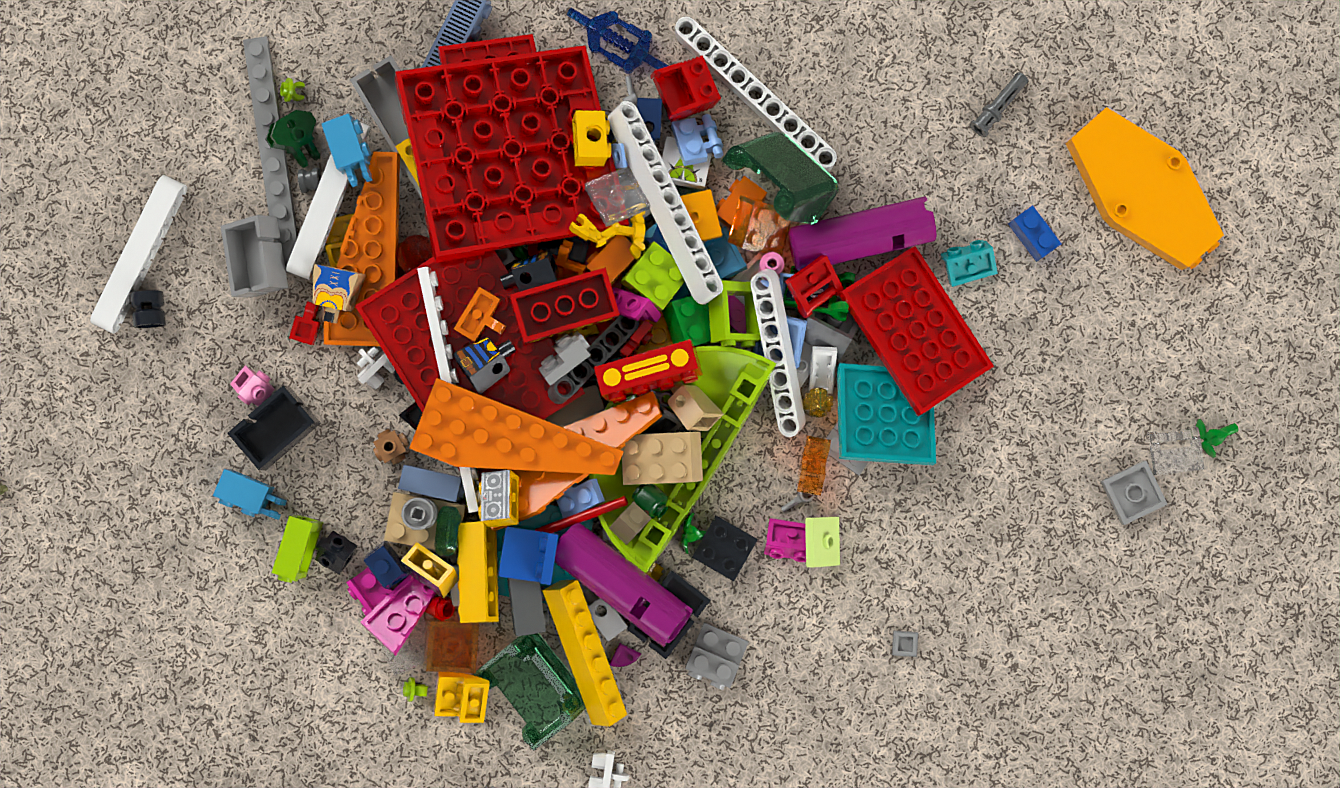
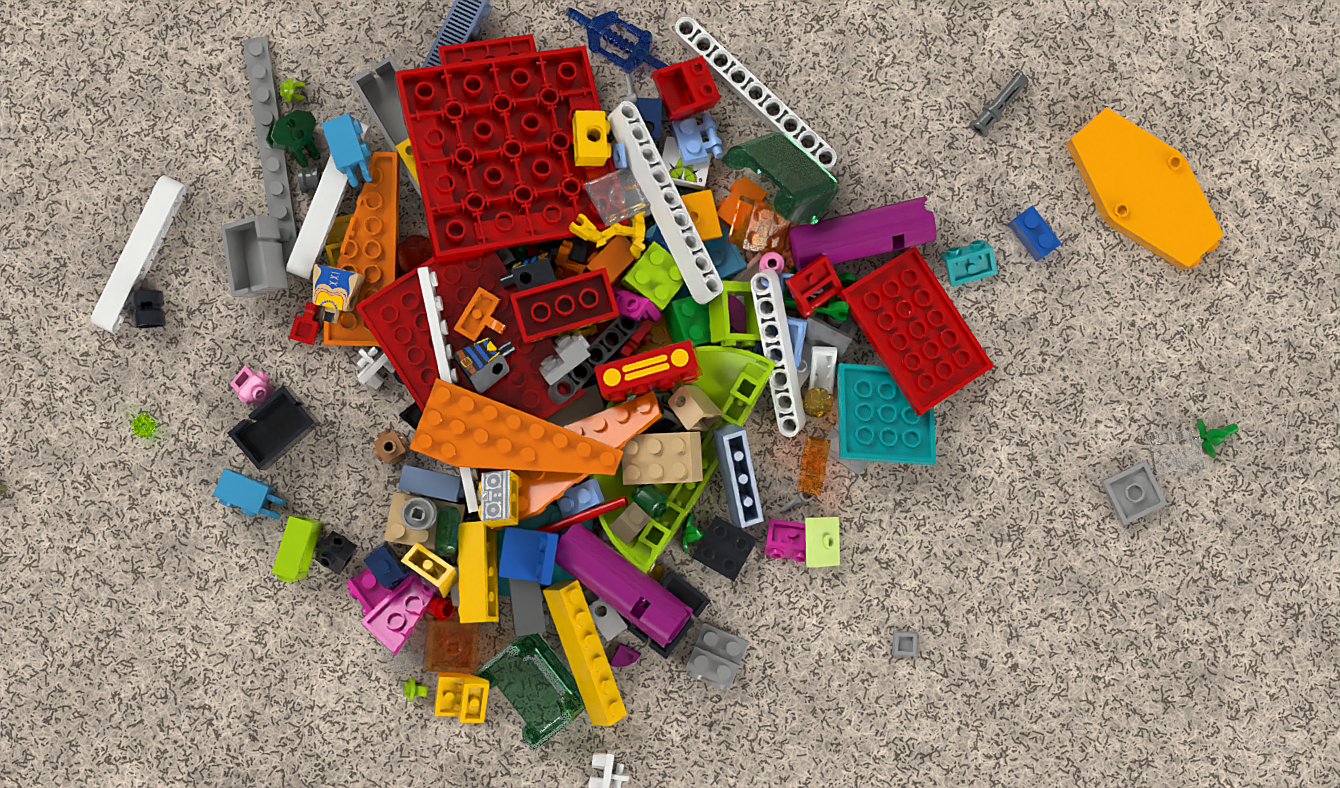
(149, 425): none -> clear neon green plate
(738, 475): none -> sand blue brick

